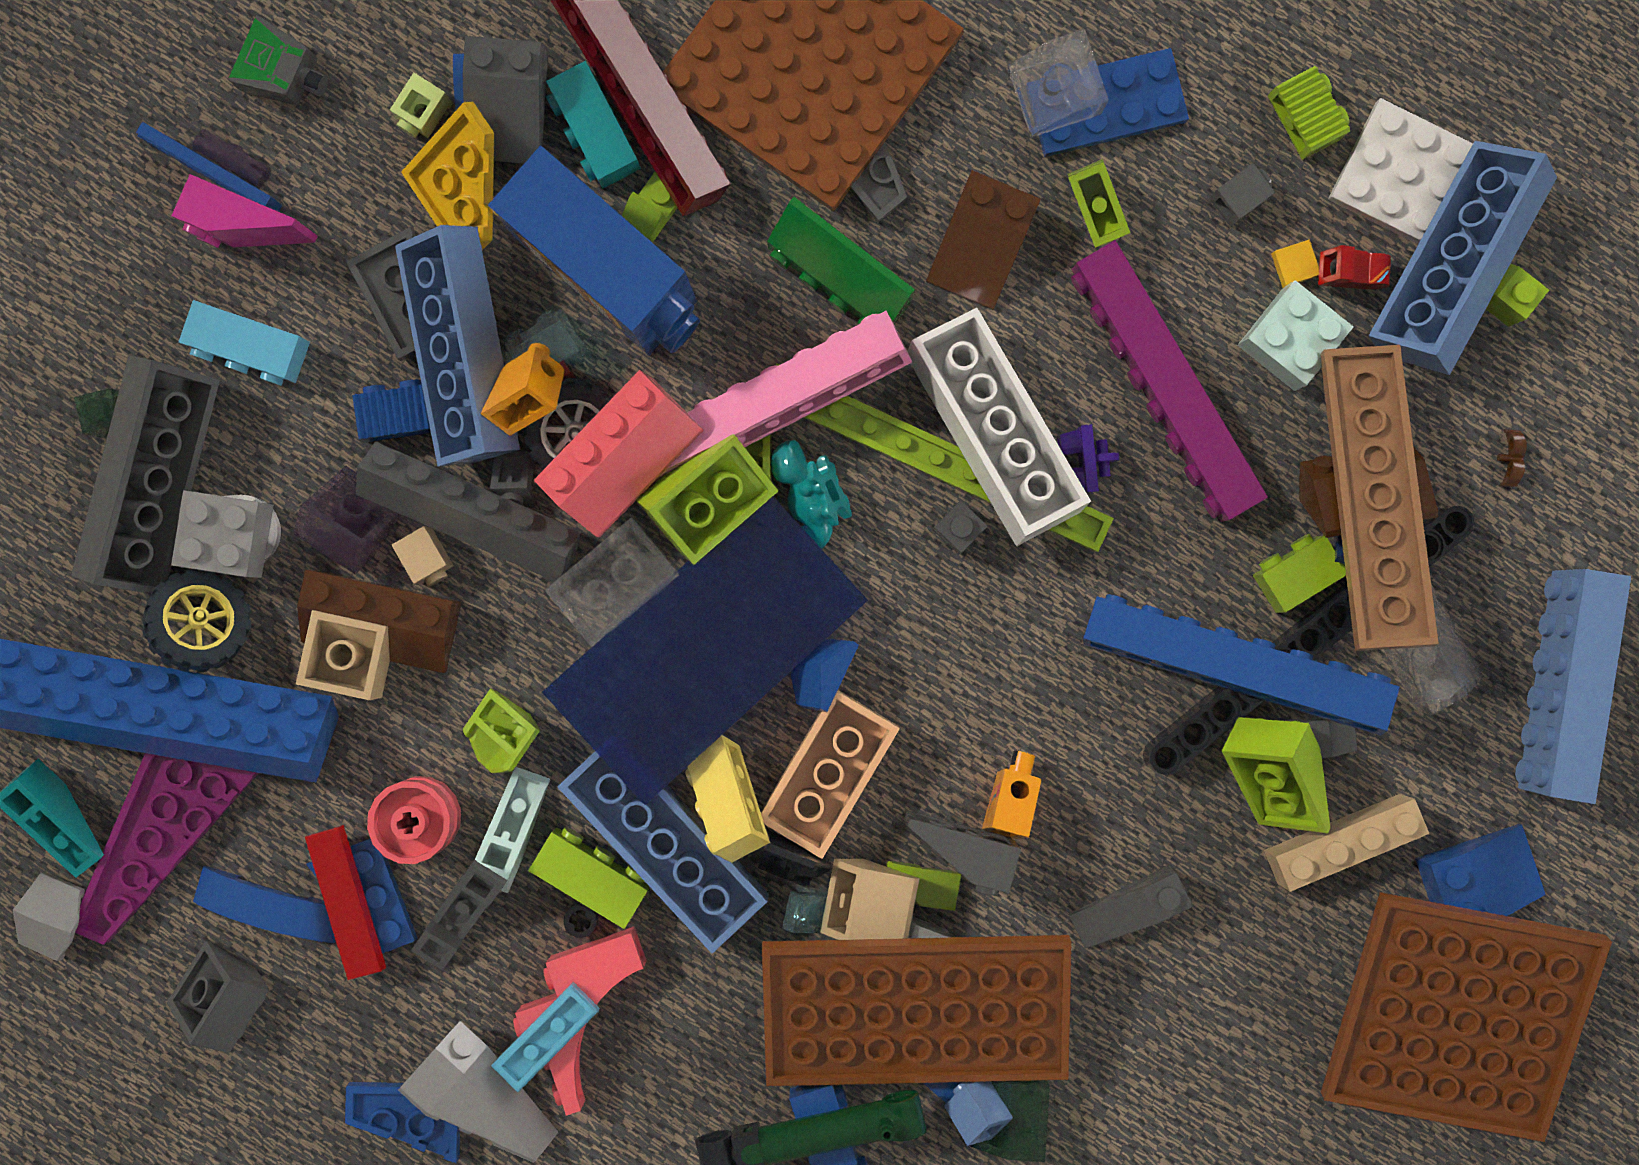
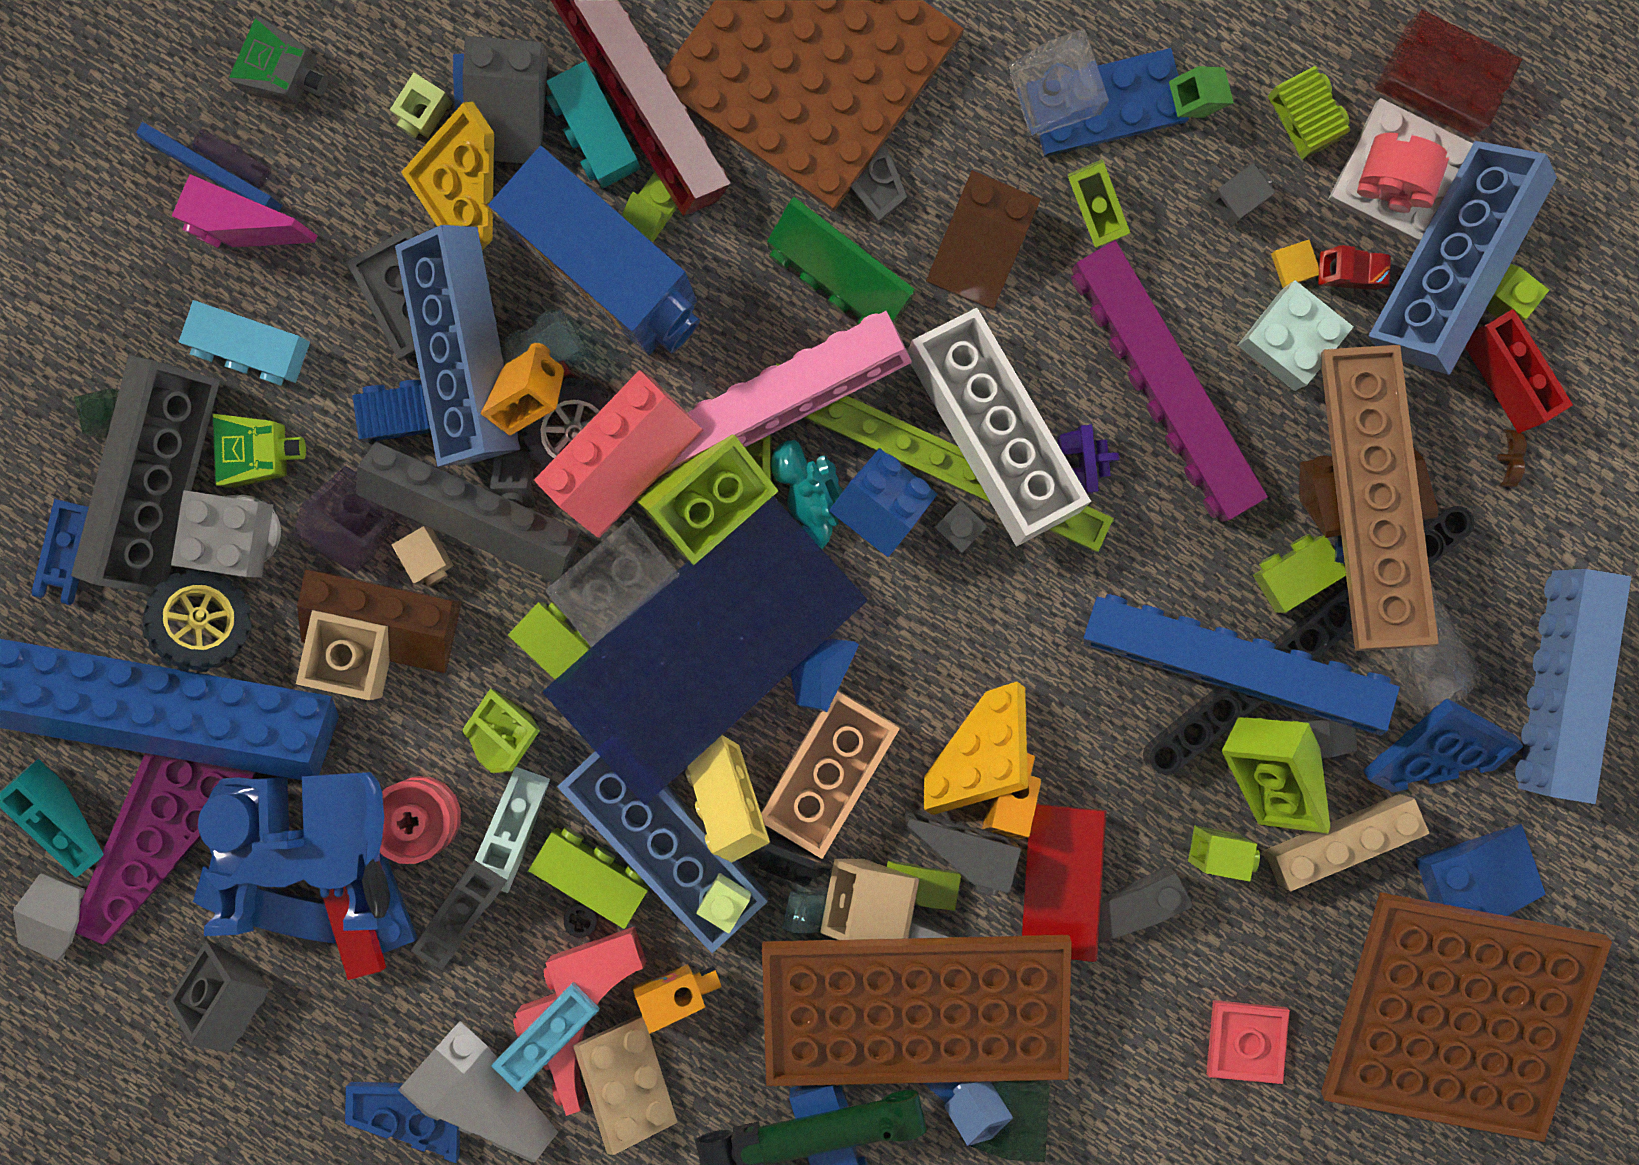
(60, 550): none -> blue hinge
(252, 450): none -> torso
(337, 848): none -> blue animal
(549, 639): none -> lime brick
(625, 1084): none -> tan plate
(657, 996): none -> light orange torso
(724, 903): none -> yellowish green brick
(883, 502): none -> blue brick
(984, 754): none -> yellow plate
(1065, 876): none -> red tile
(1201, 92): none -> bright green brick
(1223, 853): none -> lime brick
(1248, 1042): none -> coral tile
(1403, 172): none -> coral brick
(1441, 747): none -> blue plate
(1448, 74): none -> clear red piece
(1517, 372): none -> red brick

